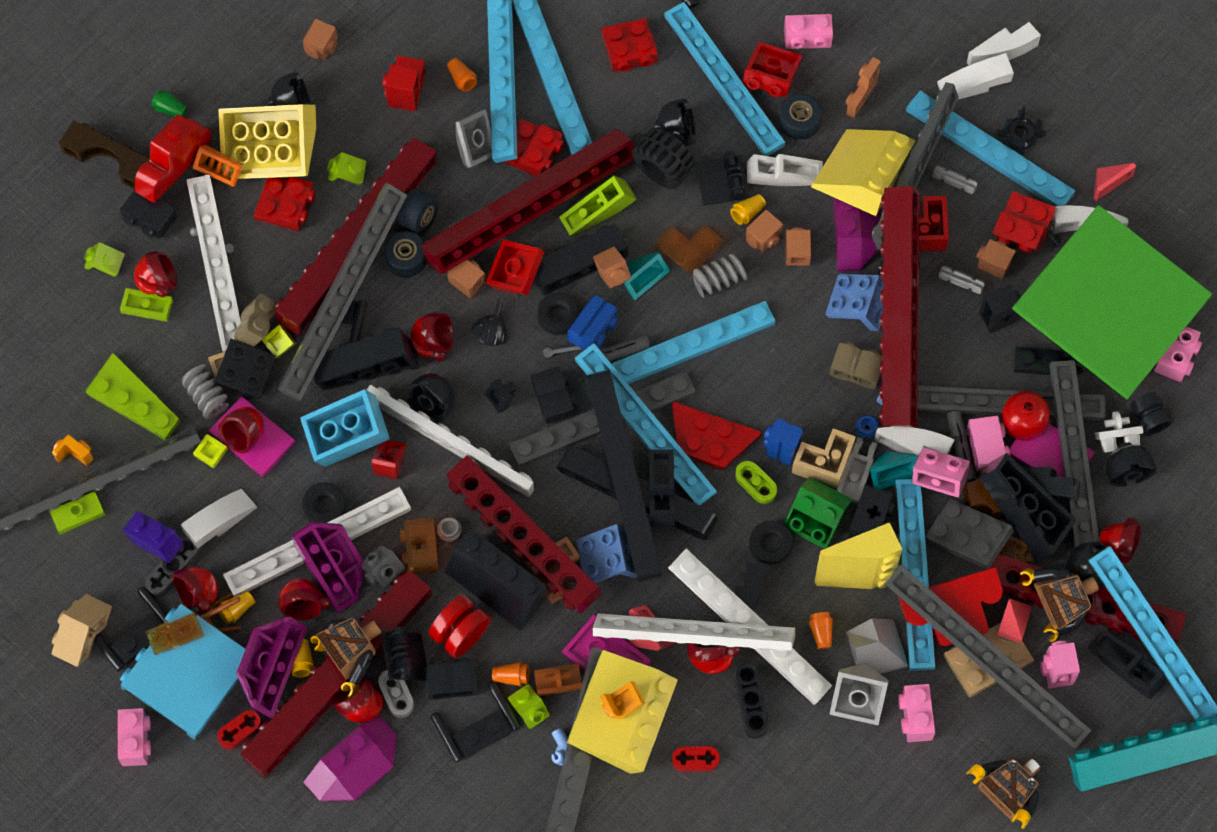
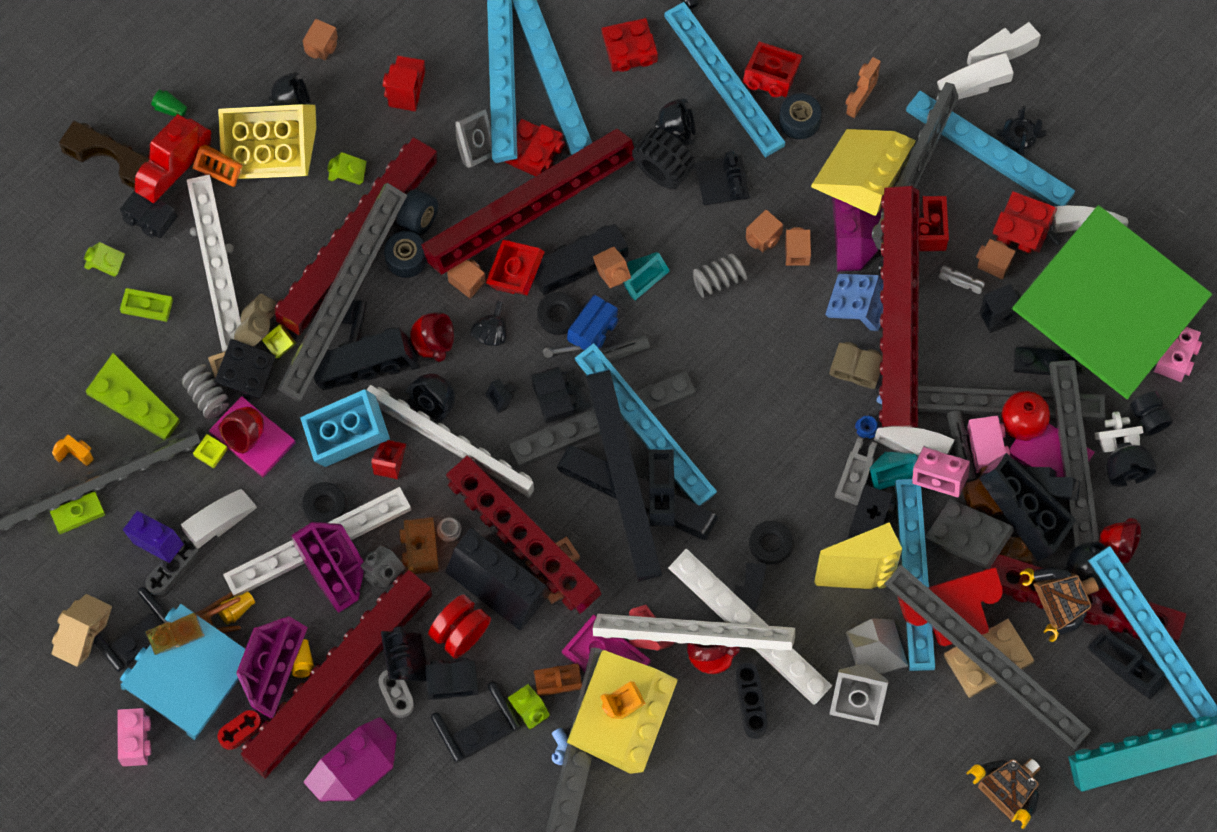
(155, 274): dark red piece -> none
(196, 588): dark red piece -> none
(285, 202): red plate -> none
(302, 600): dark red piece -> none
(348, 648): torso -> none
(362, 706): piece -> none
(463, 77): orange cone -> none
(512, 674): orange cone -> none
(598, 206): lime slope -> none
(606, 554): medium blue bracket -> none
(689, 253): clear orange plate -> none
(695, 343): medium azure plate -> none
(695, 765): red beam -> none
(709, 437): red wing -> none
(747, 209): yellow cone -> none
(756, 483): lime plate -> none
(782, 170): white slope -> none
(782, 441): blue brick -> none
(808, 31): bright pink brick -> none
(817, 512): green slope -> none
(821, 628): orange cone -> none
(828, 464): tan brick -> none
(918, 713): bright pink brick -> none
(954, 179): light grey axle -> none
(1014, 620): coral slope -> none
(1060, 664): bright pink brick -> none
(1111, 177): coral slope -> none

